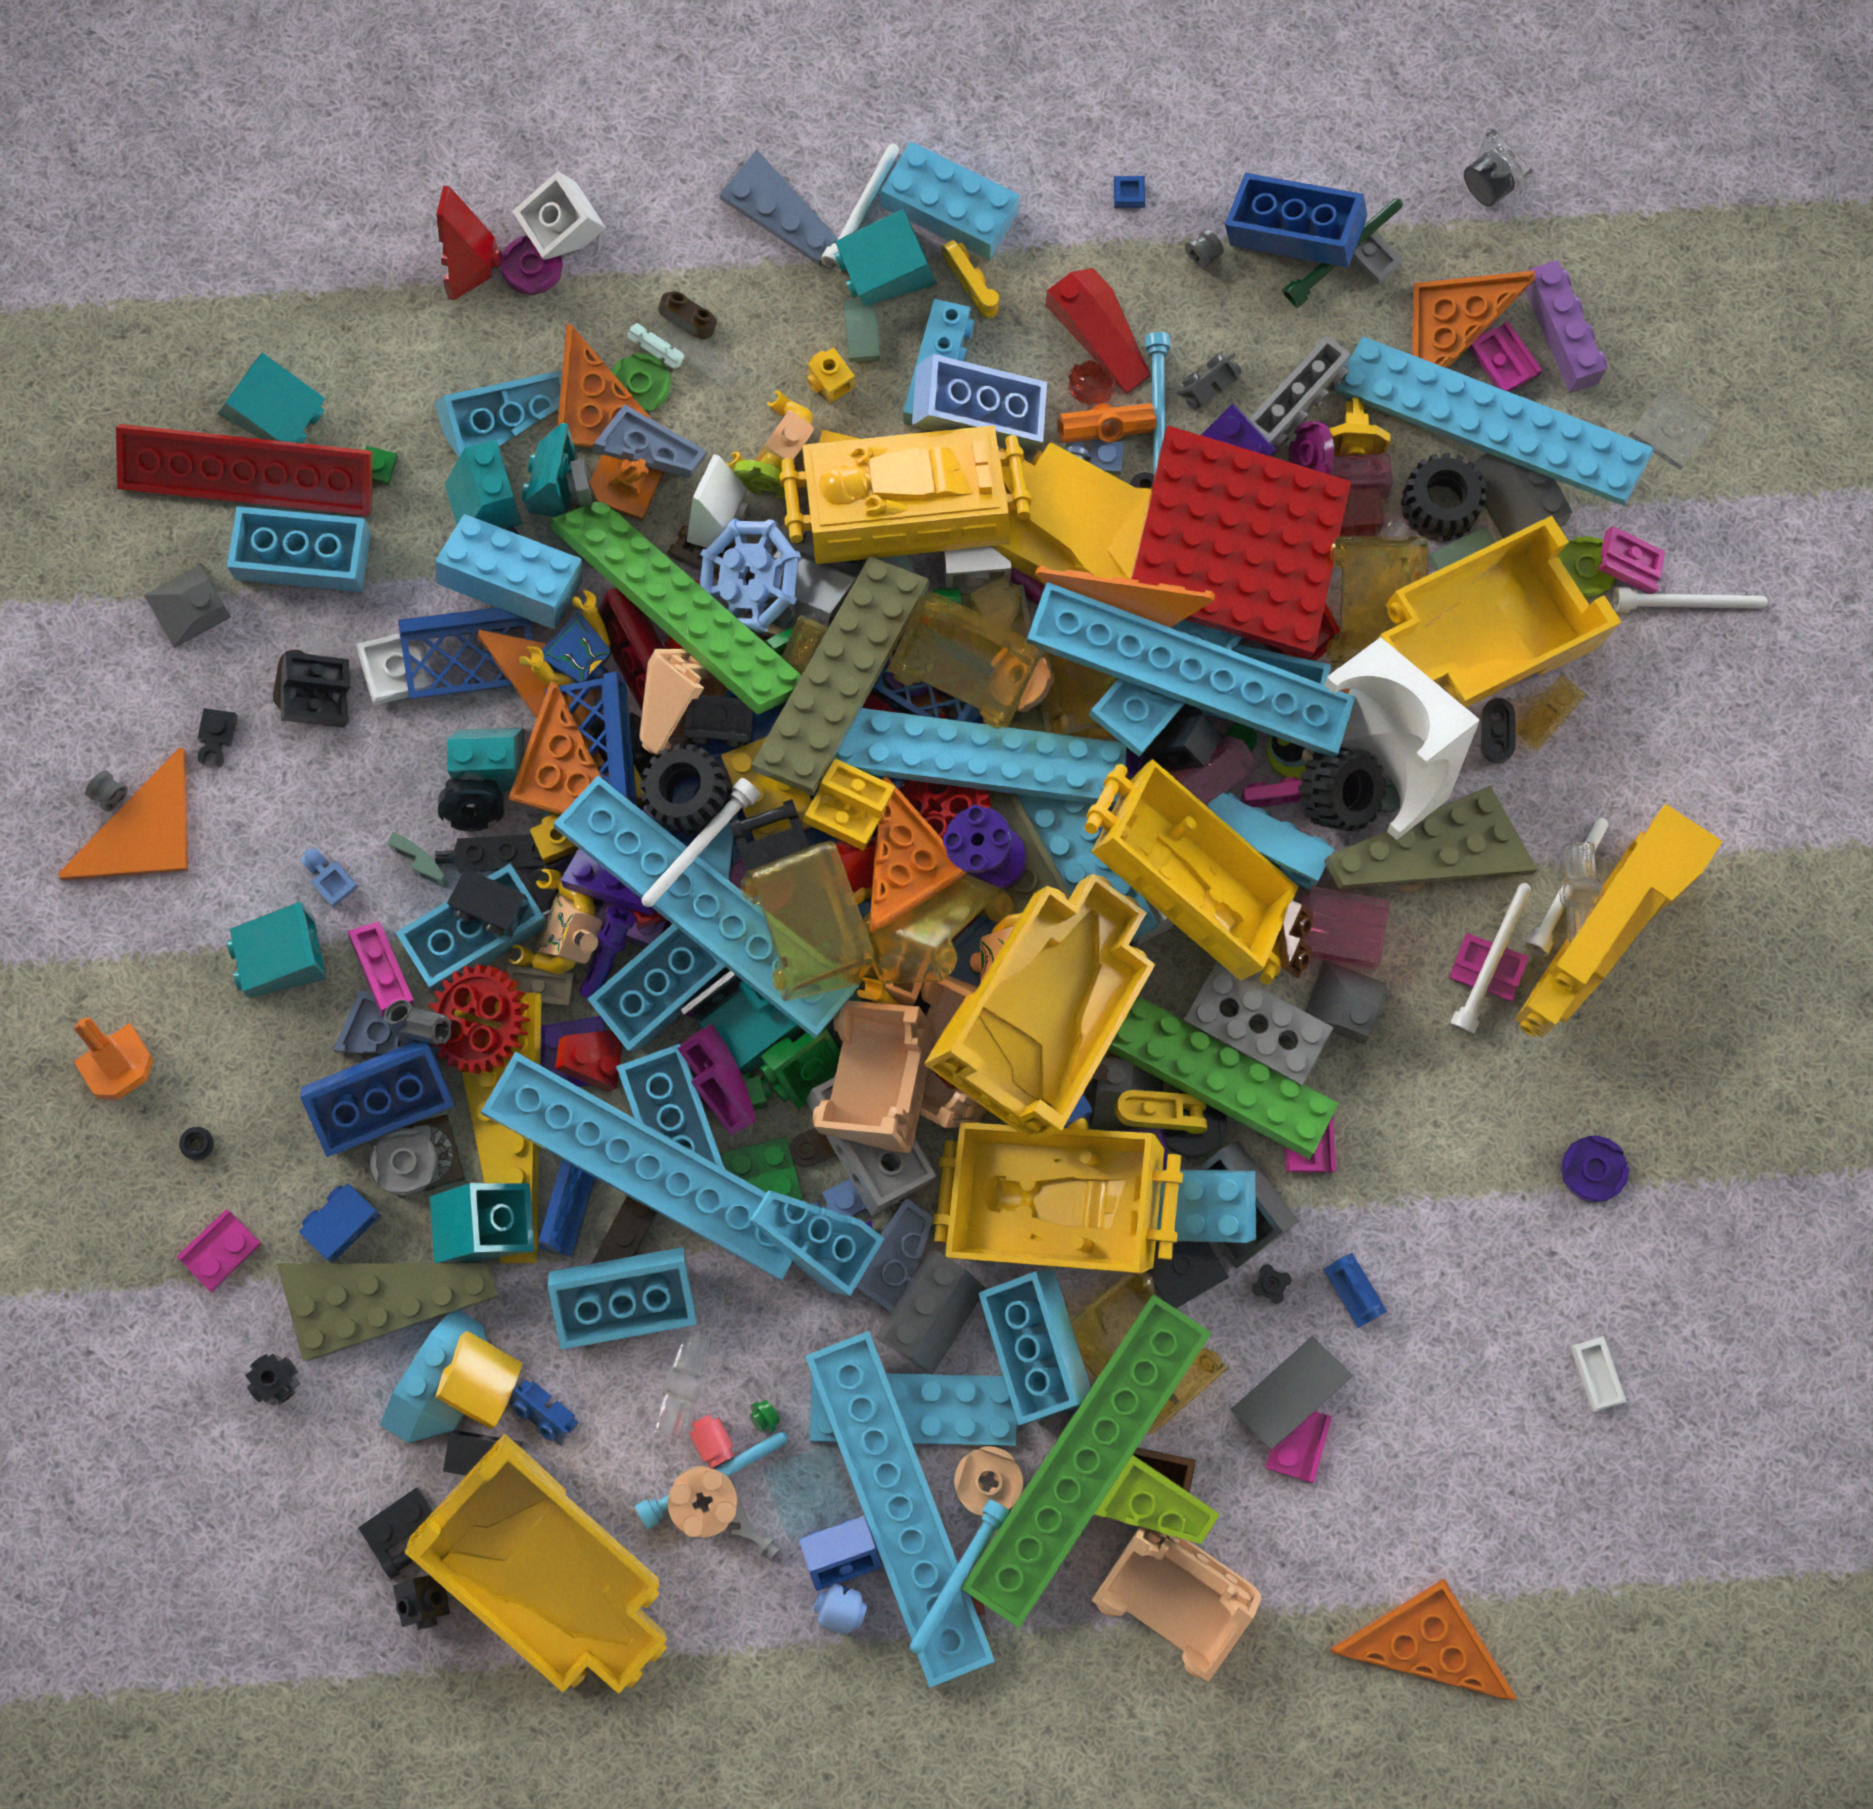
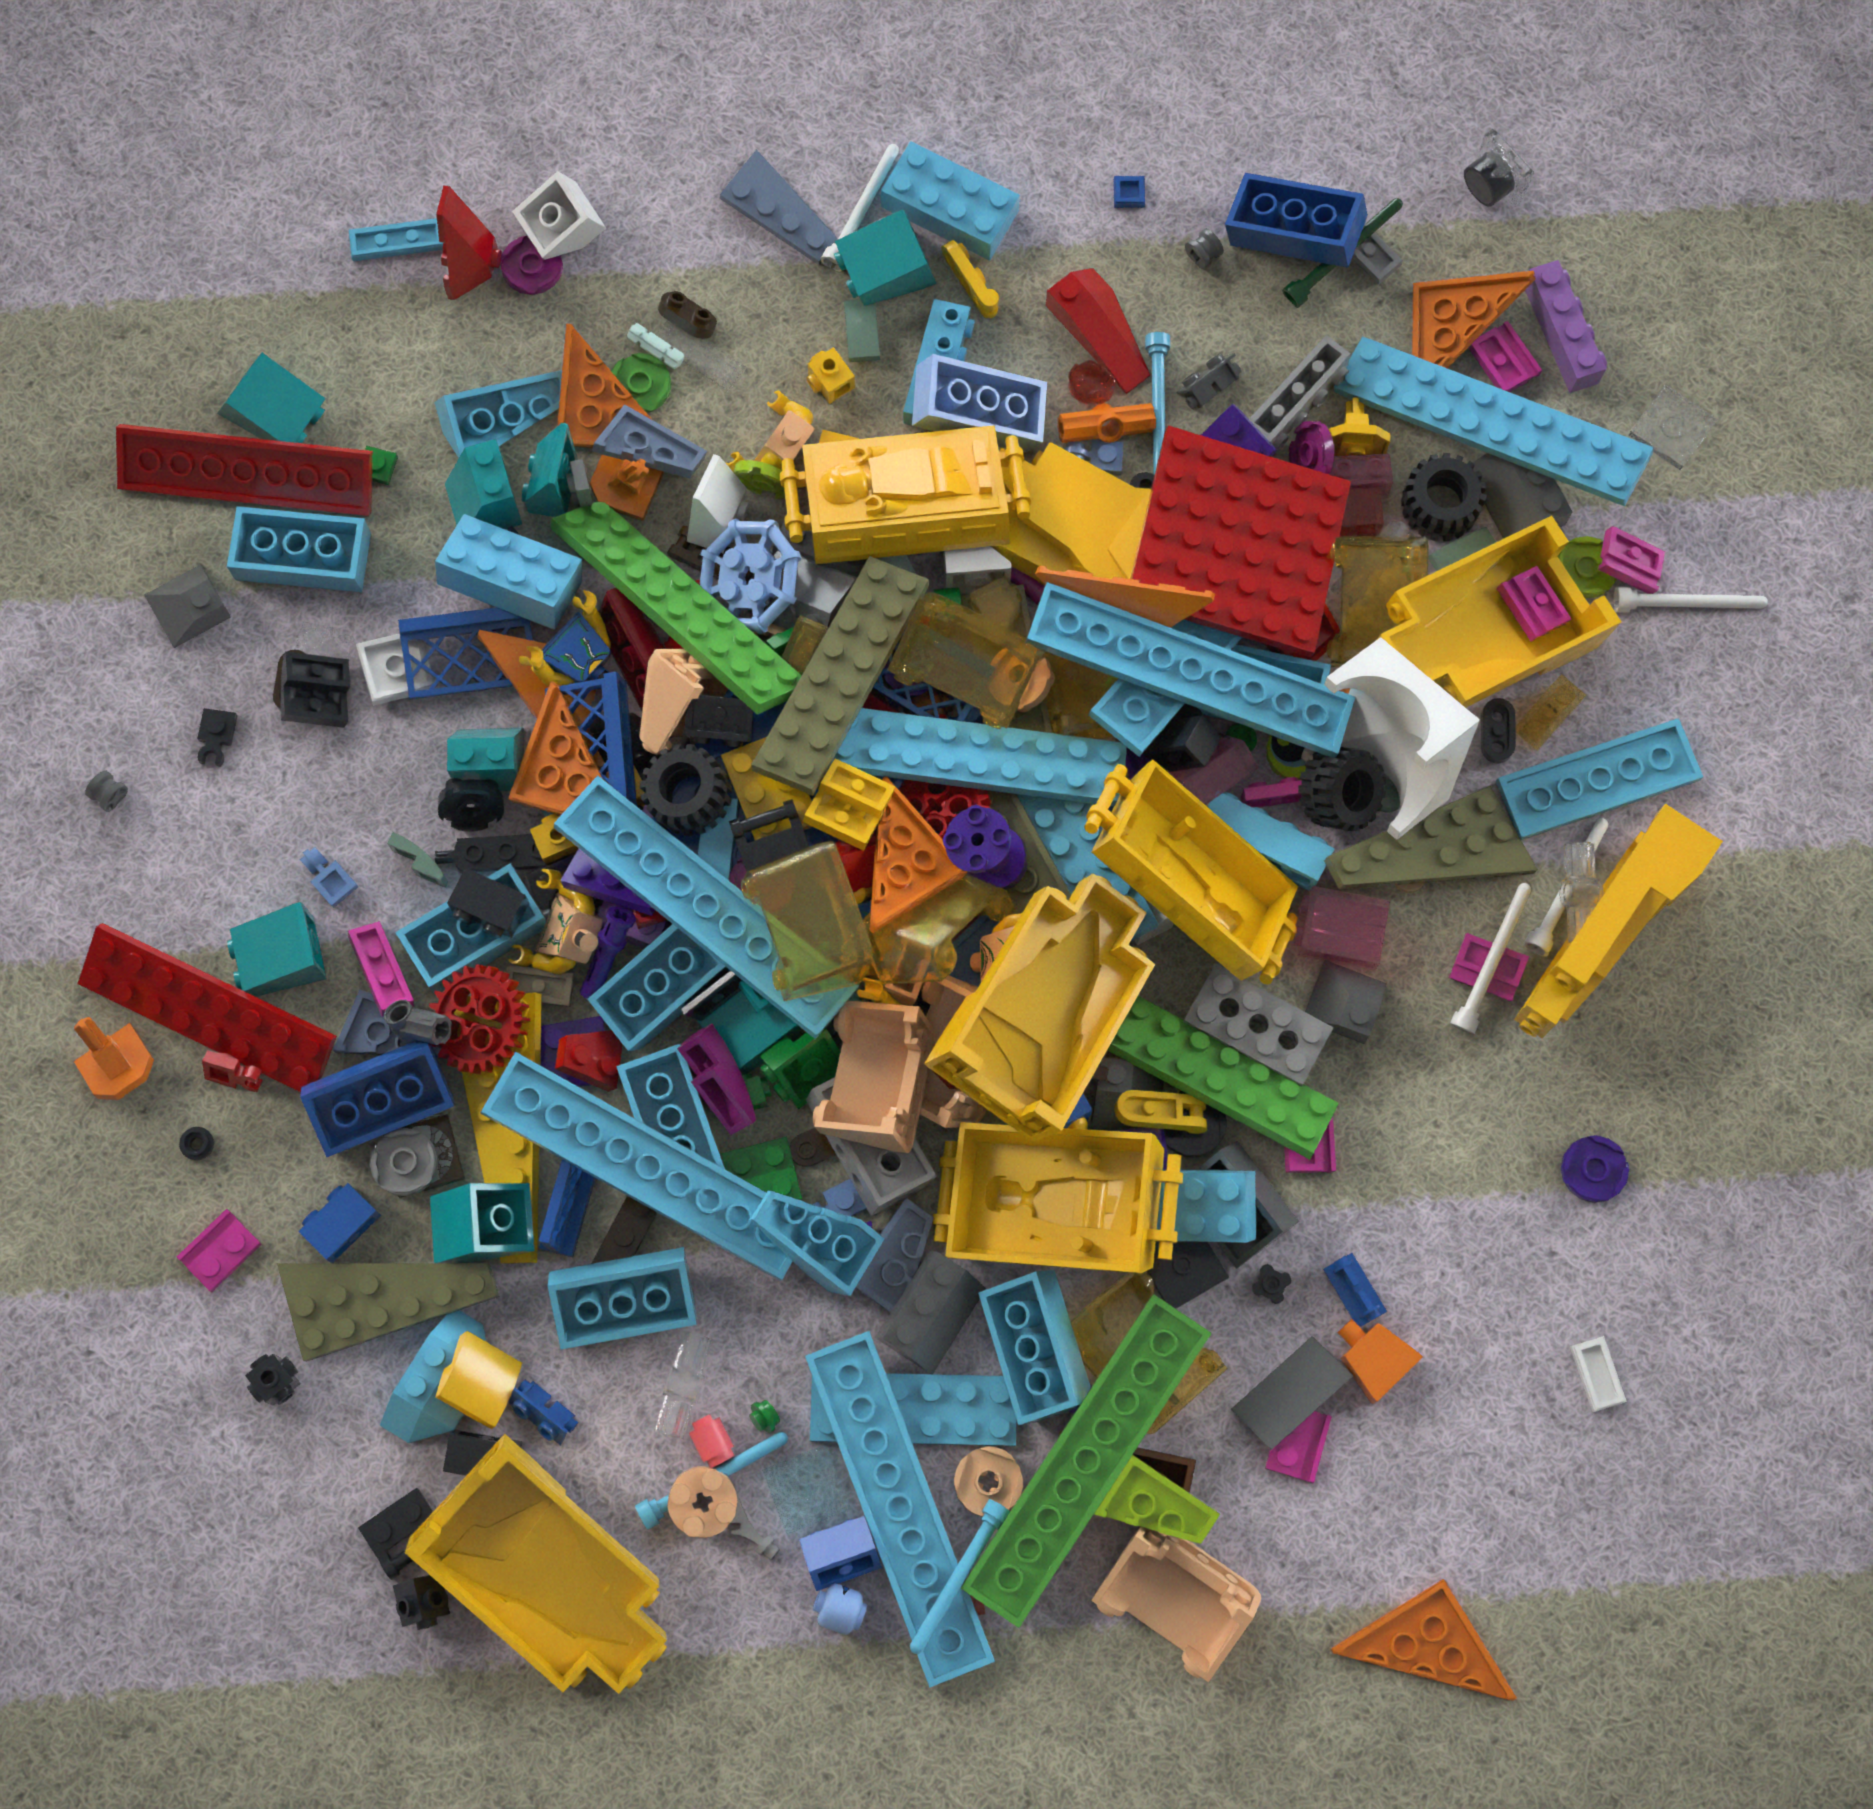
(145, 832): orange tile -> none
(205, 1008): none -> red plate
(227, 1071): none -> red plate
(394, 239): none -> medium azure tile
(743, 795): white piece -> none
(1293, 950): reddish brown slope -> none
(1376, 1358): none -> orange torso
(1533, 603): none -> dark pink plate
(1599, 779): none -> medium azure plate

